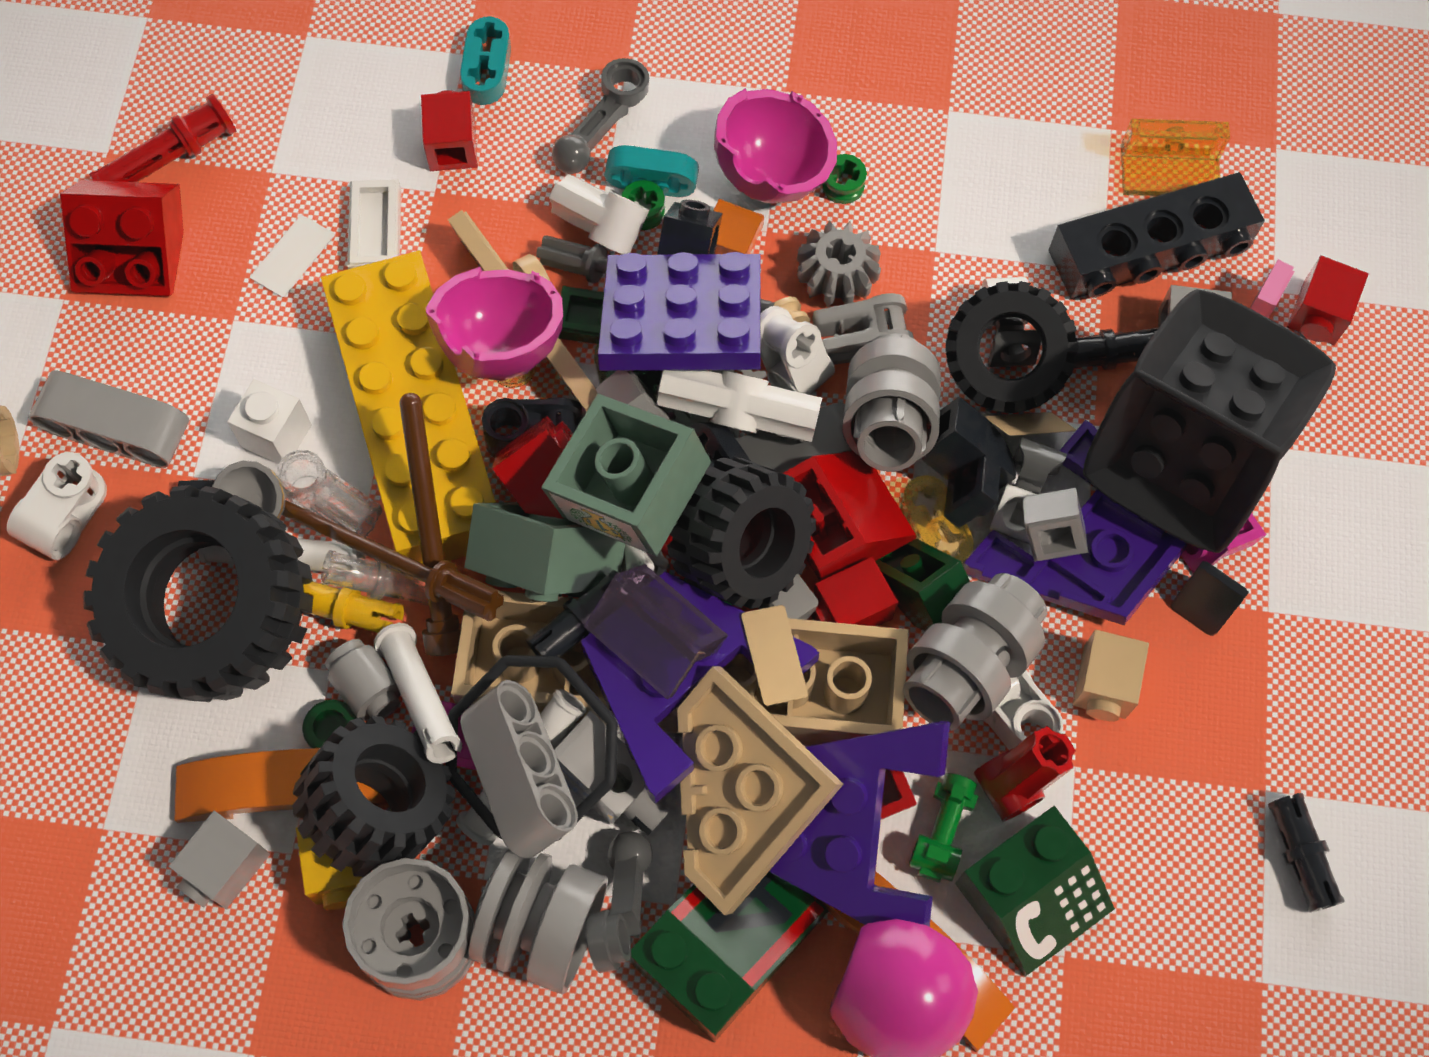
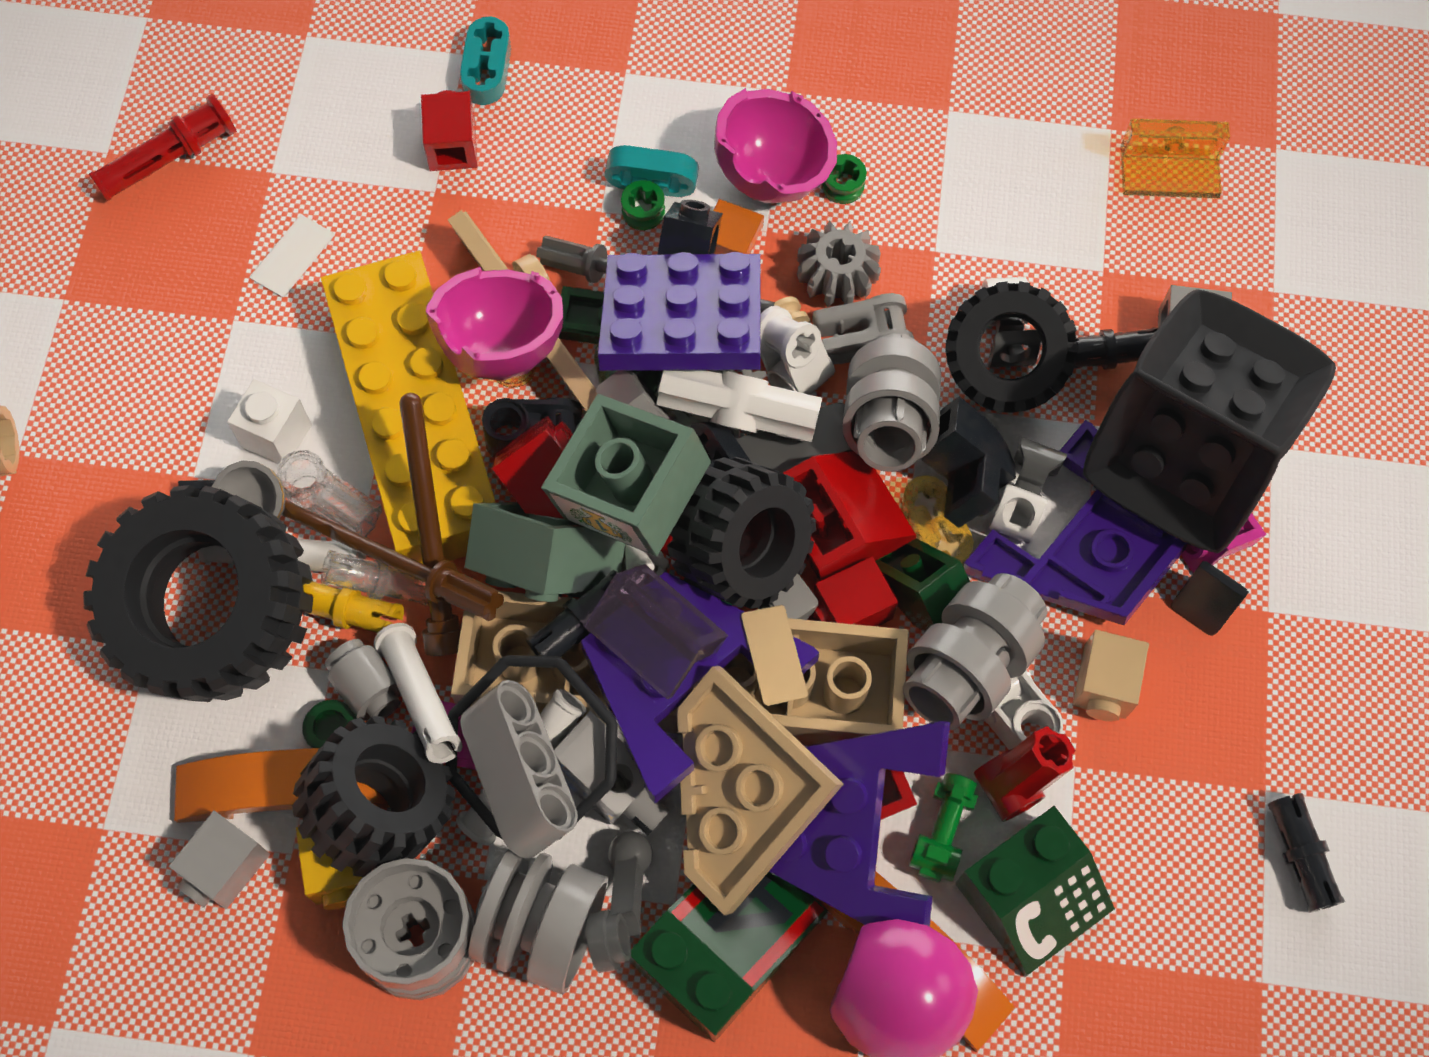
(55, 509): white piece -> none
(109, 418): light grey beam -> none
(122, 236): red slope -> none
(373, 221): white tile -> none
(572, 151): dark grey piece -> none
(606, 216): white piece -> none
(1030, 423): tan sticker -> none
(1055, 524): light grey slope -> none
(1219, 205): black brick -> none
(1272, 288): bright pink tile -> none
(1327, 300): red brick -> none

